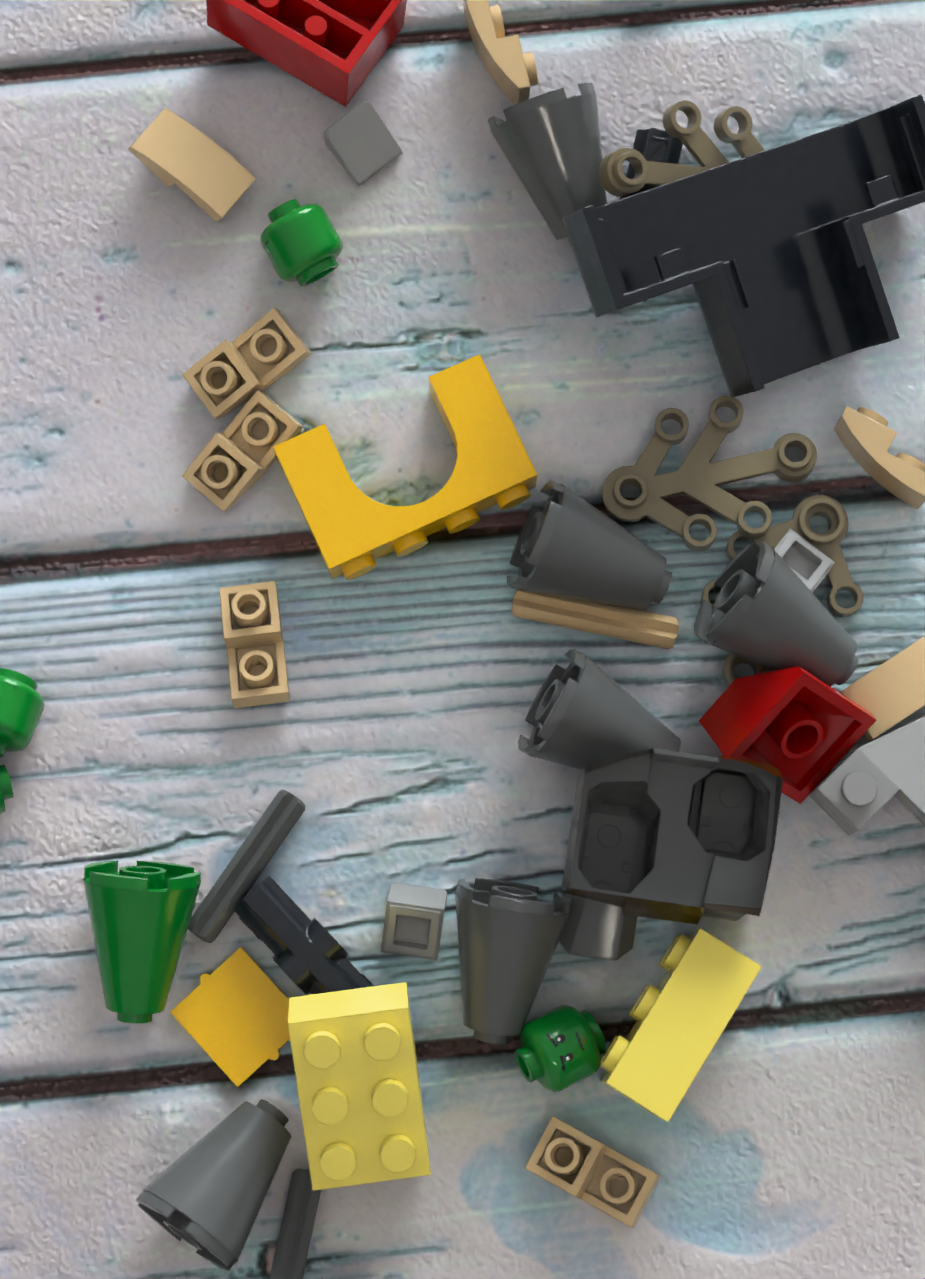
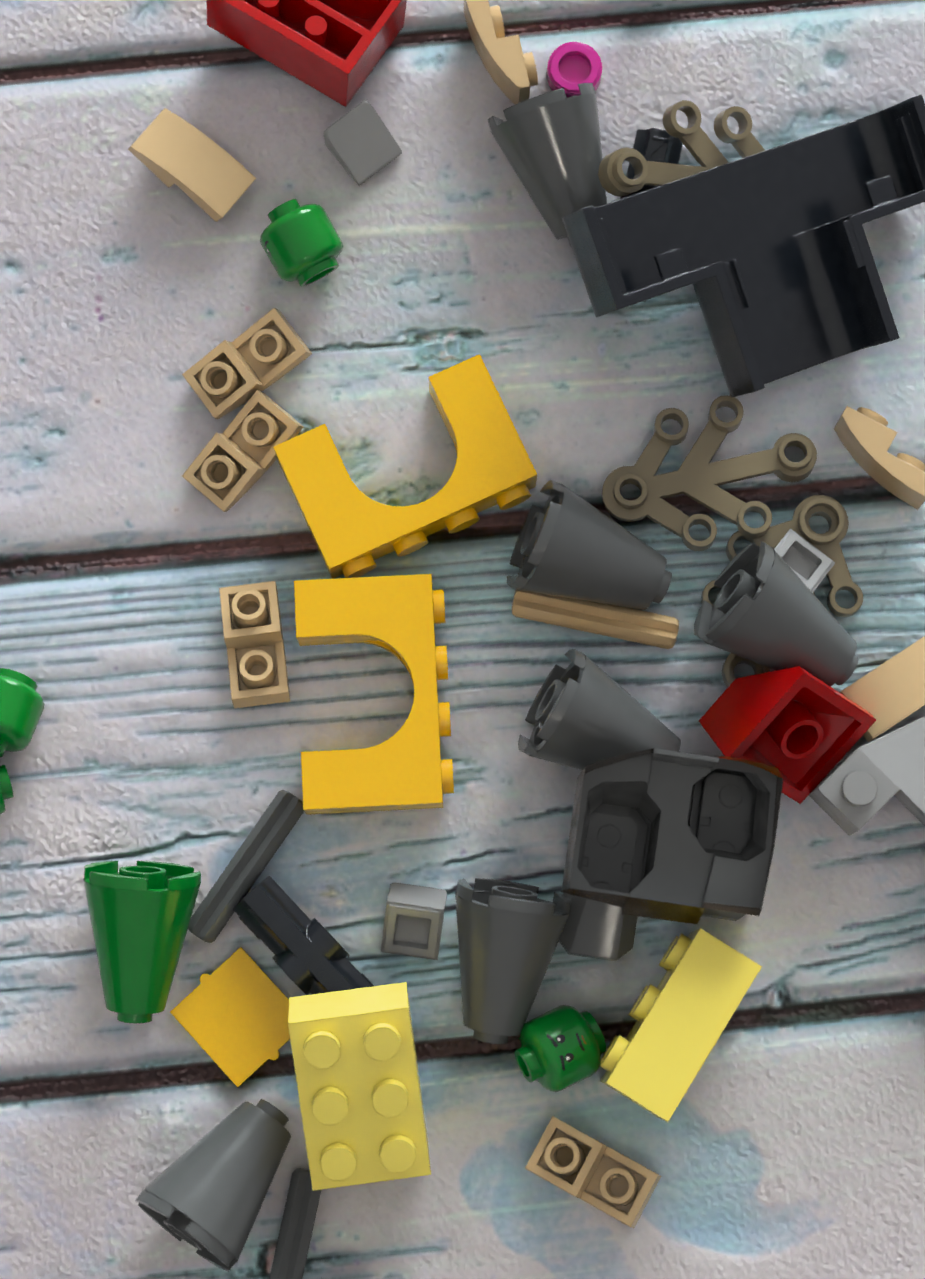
(400, 618): none -> yellow arch
(573, 65): none -> dark pink tile

